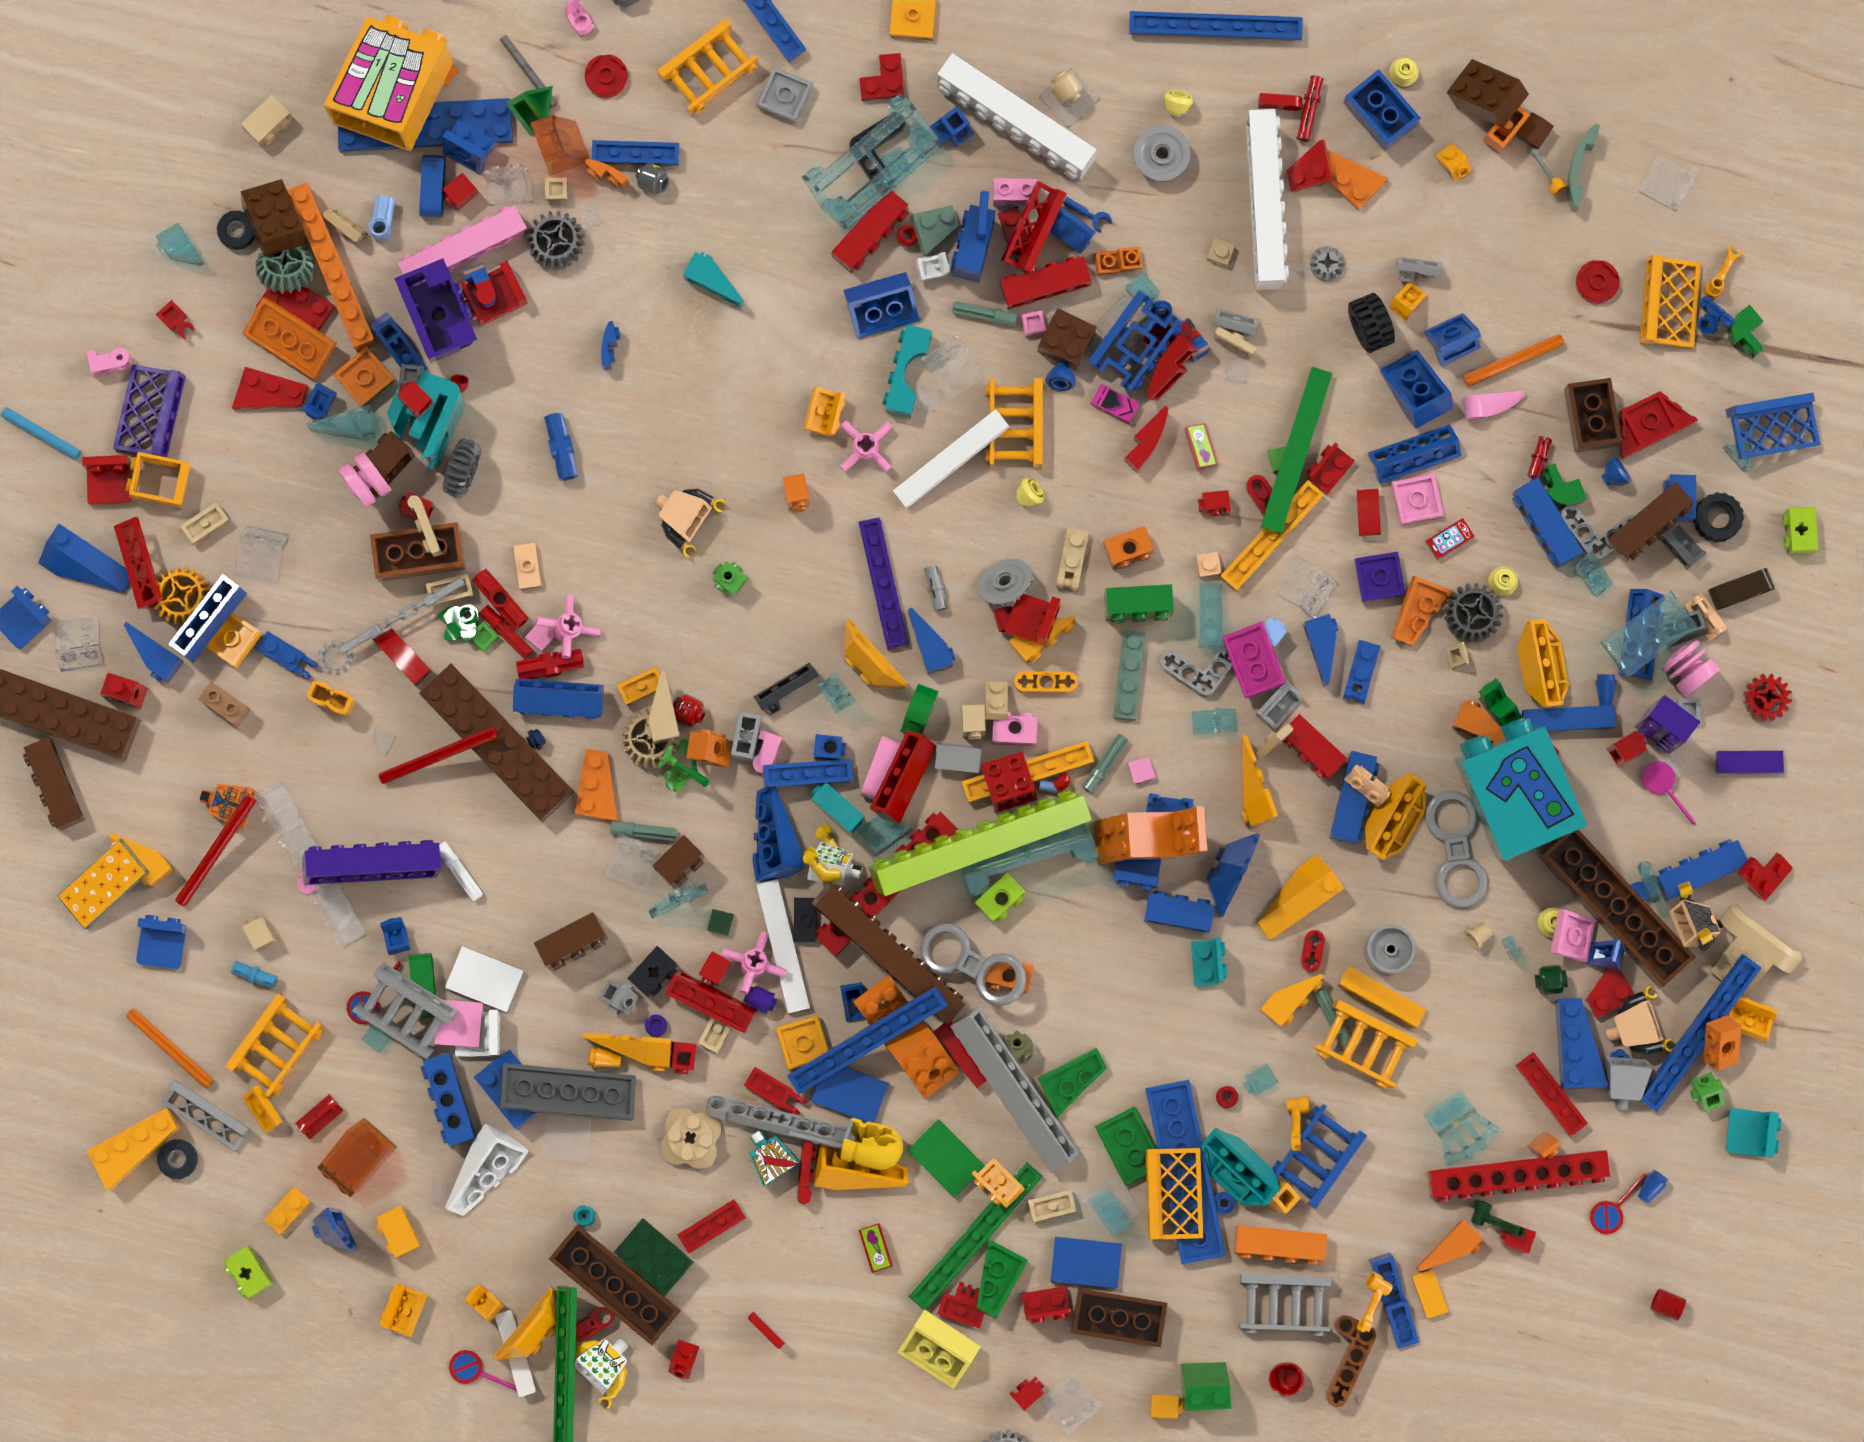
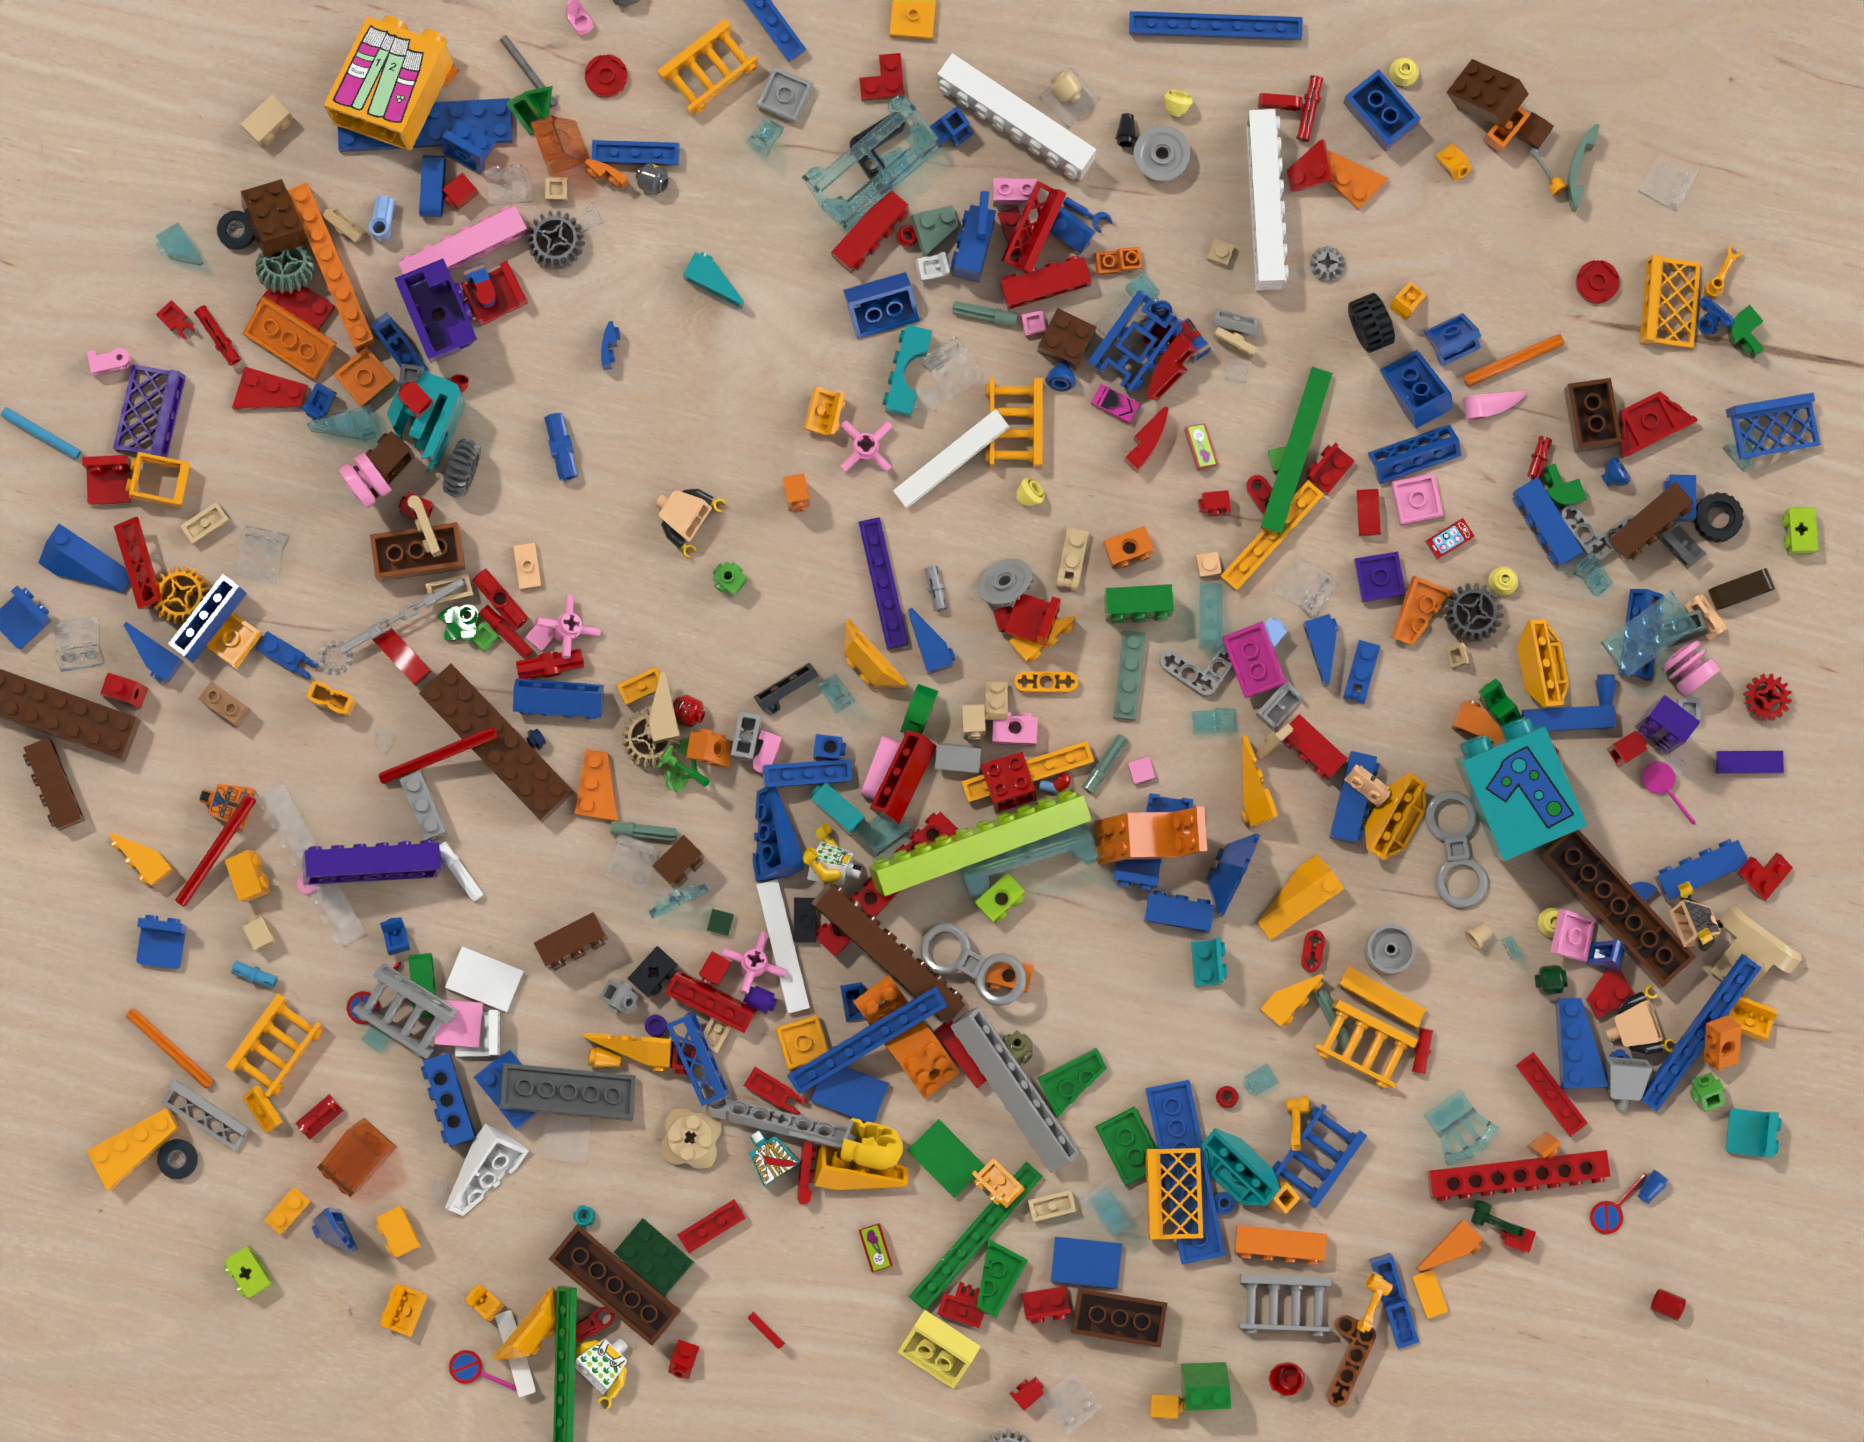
(103, 884): light orange tile -> none
(217, 335): none -> red pin
(248, 875): none -> light orange brick
(423, 806): none -> light grey brick
(705, 1054): none -> blue fence
(764, 136): none -> clear light blue slope
(1126, 131): none -> black cone
(1409, 266): light grey hinge -> none
(1422, 1050): none -> red pin
(1649, 881): clear light blue axle -> none

